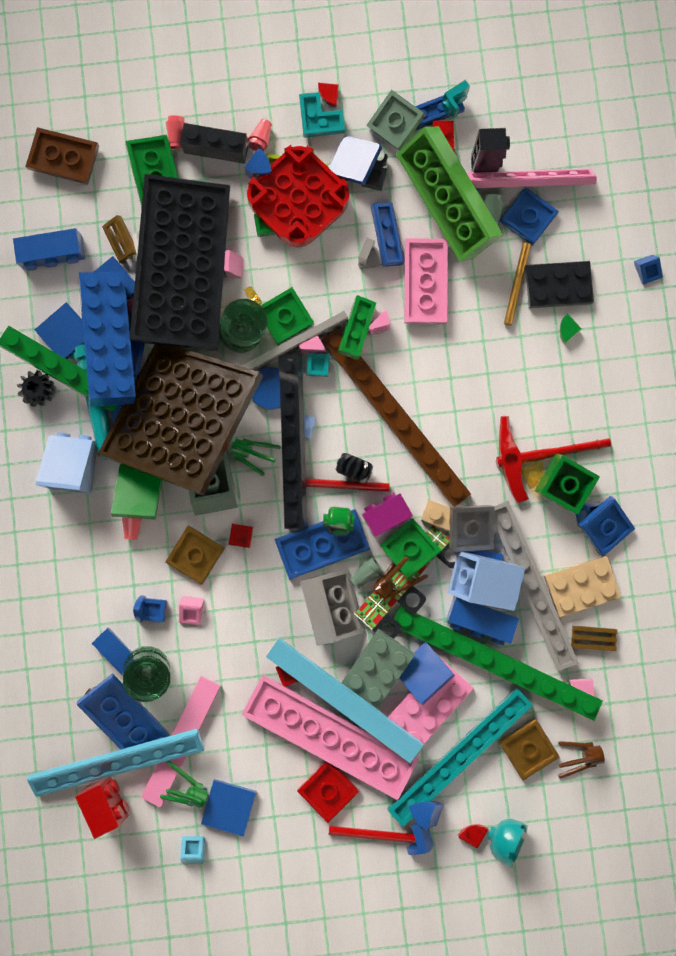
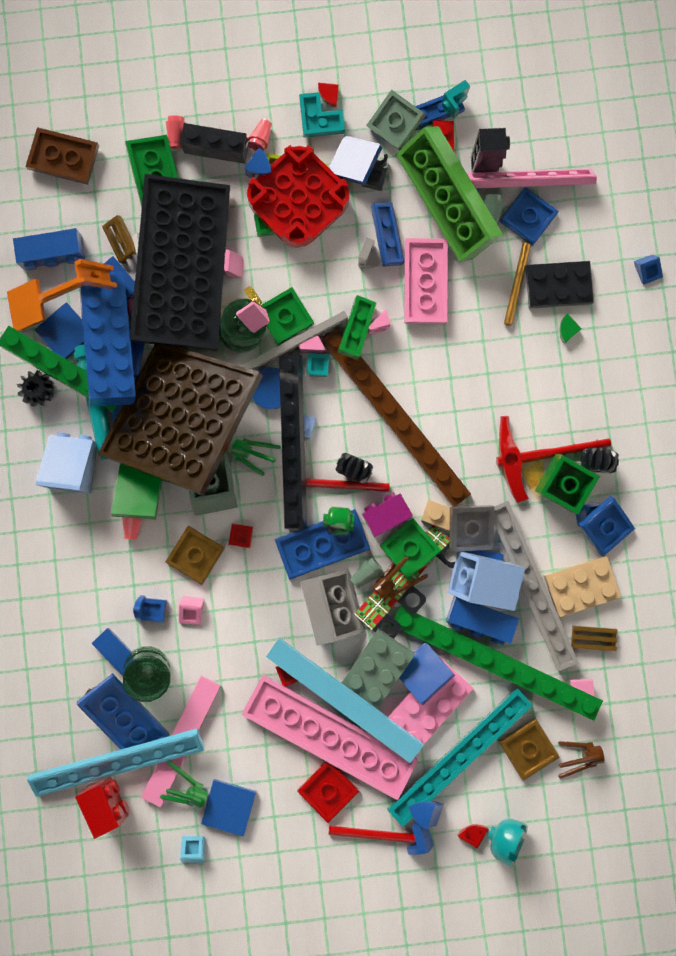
(27, 302): none -> orange piece
(253, 316): none -> bright pink slope
(600, 460): none -> black gear

